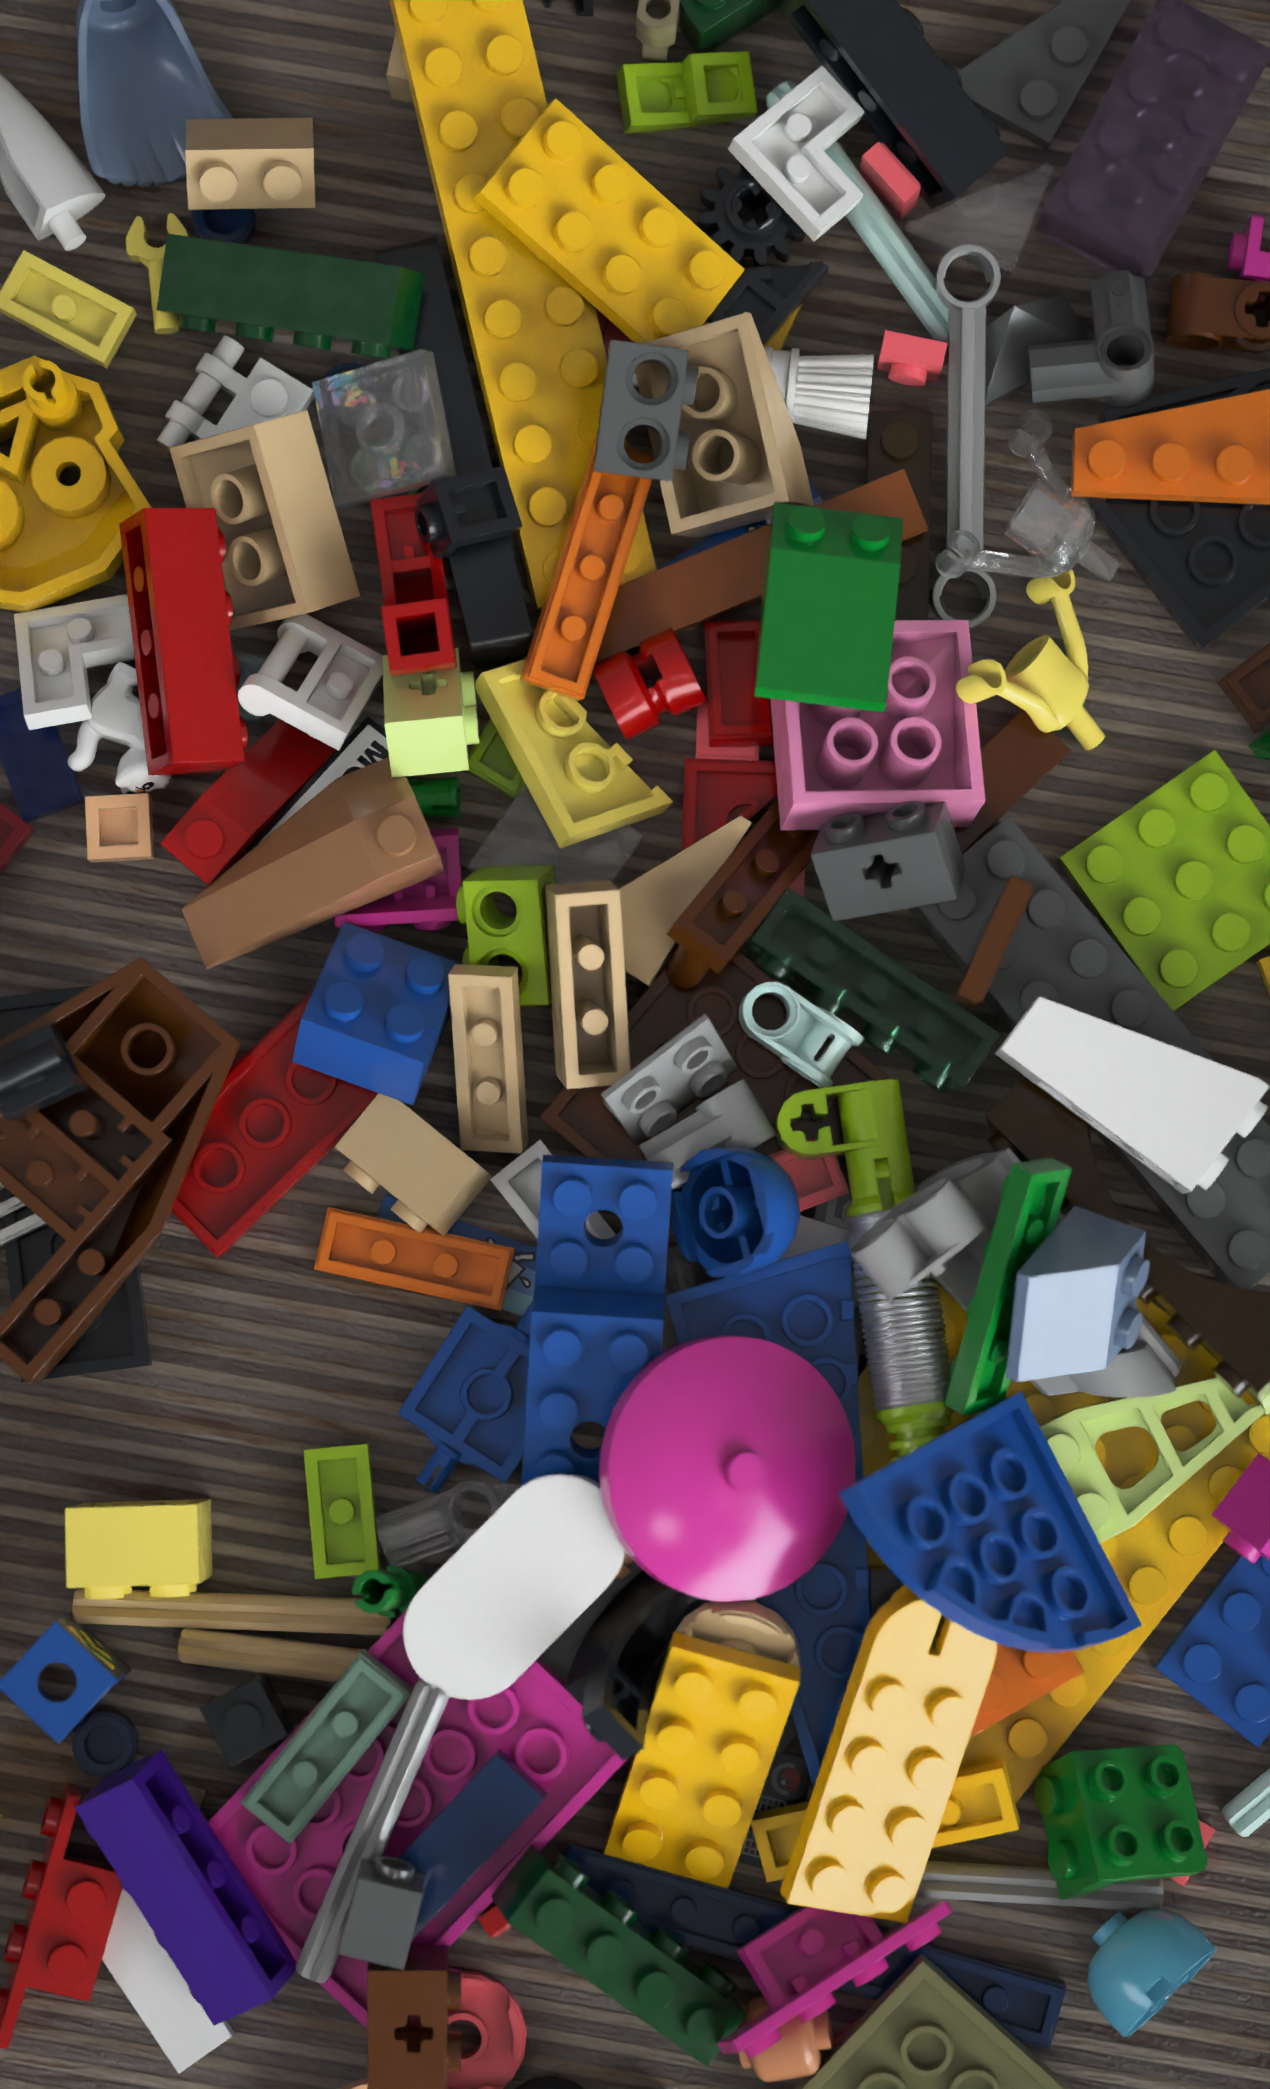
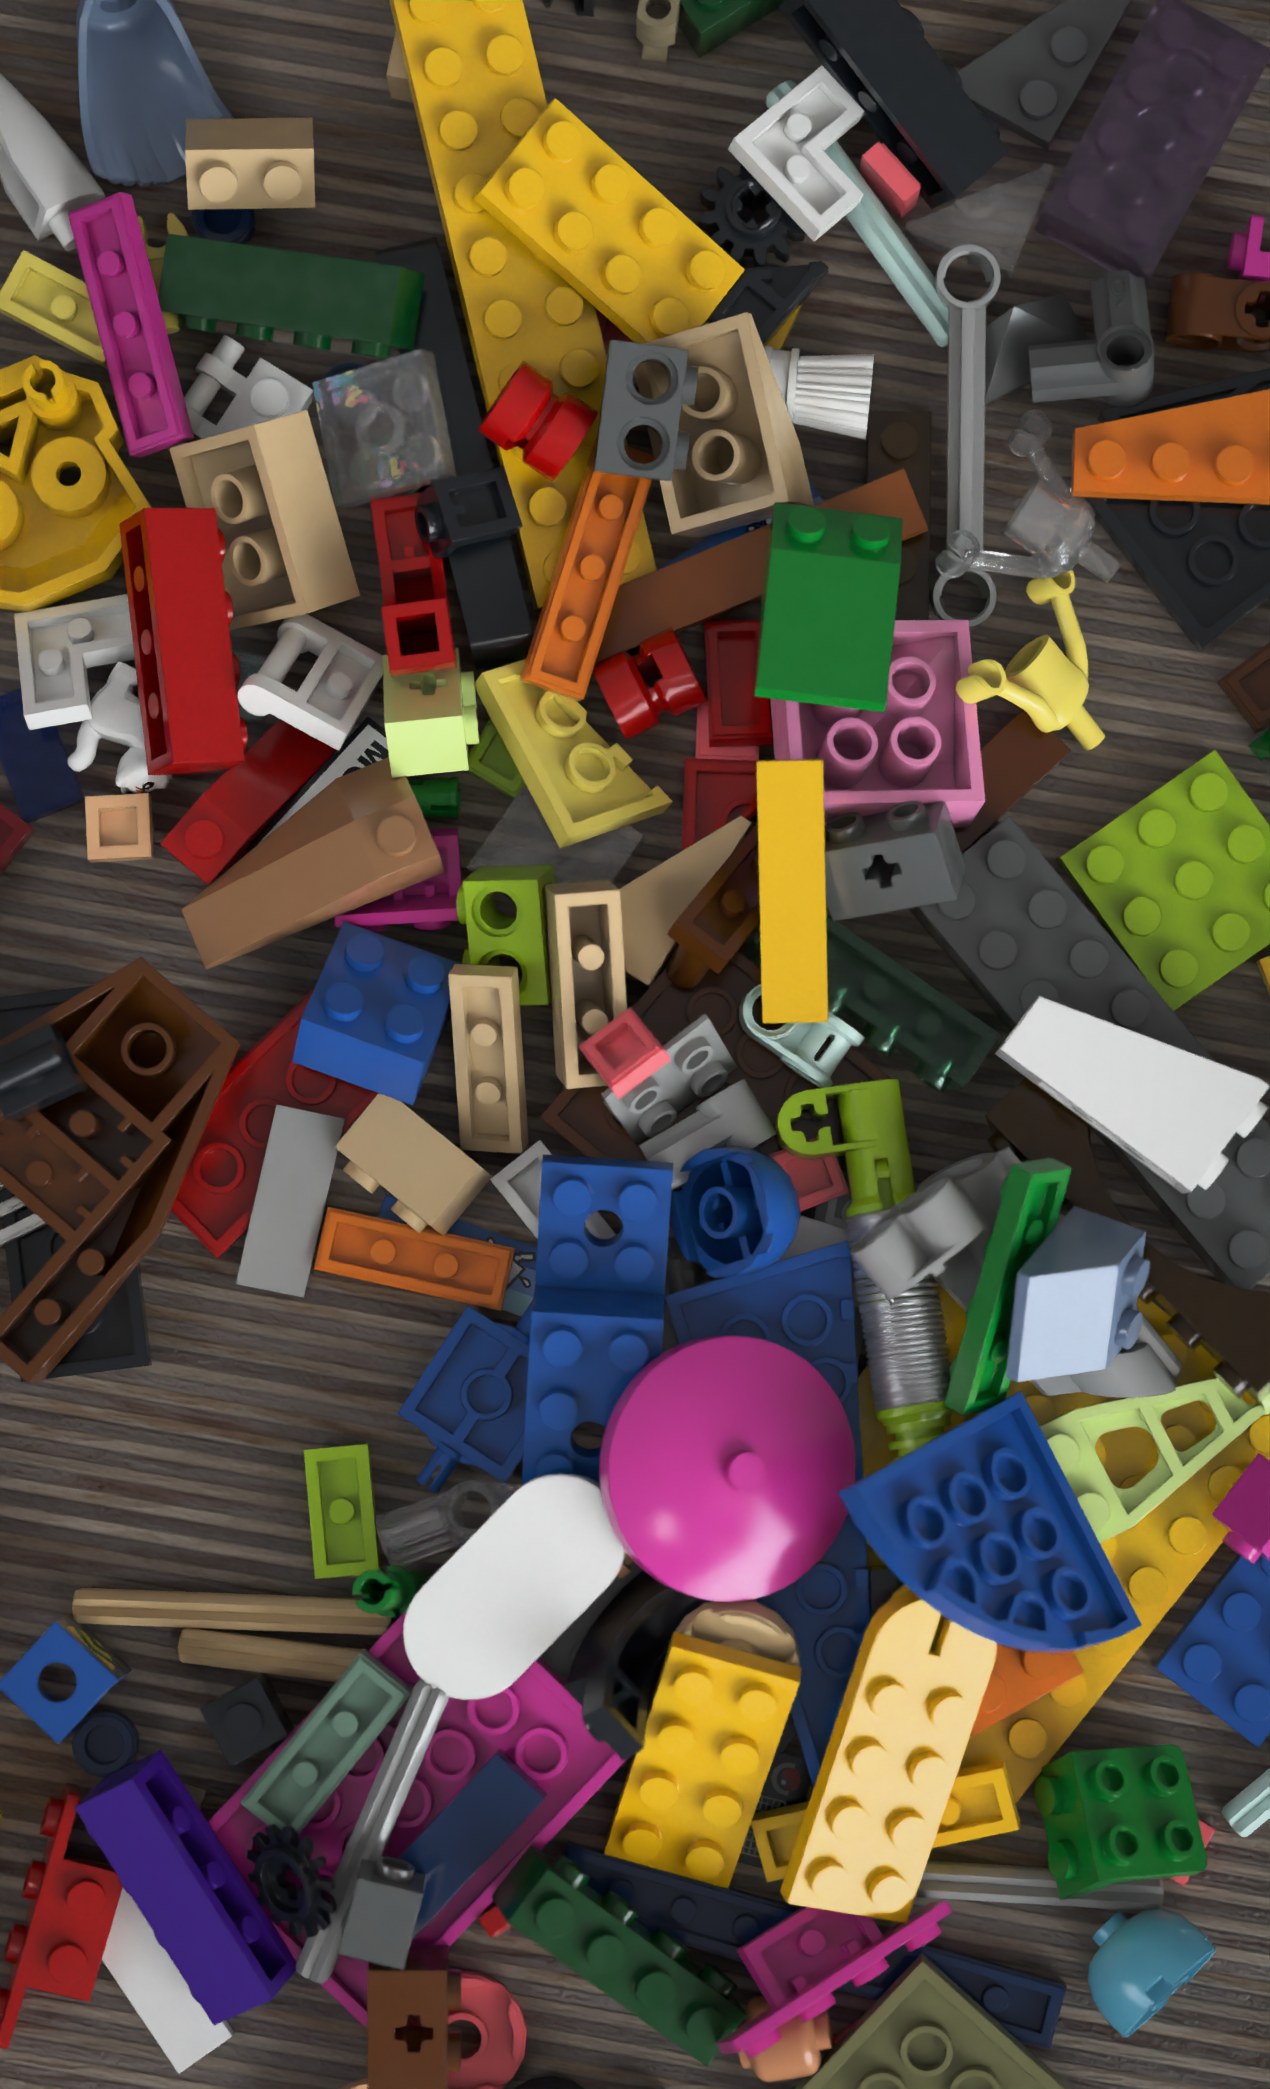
(130, 325): none -> dark pink tile
(138, 1545): light yellow brick -> none
(290, 1201): none -> light grey sticker
(300, 1907): none -> black gear
(537, 421): none -> red wheel
(624, 1053): none -> coral tile
(686, 93): lime slope -> none
(792, 890): none -> yellow tile
(911, 358): coral plate -> none
(993, 942): reddish brown tile -> none

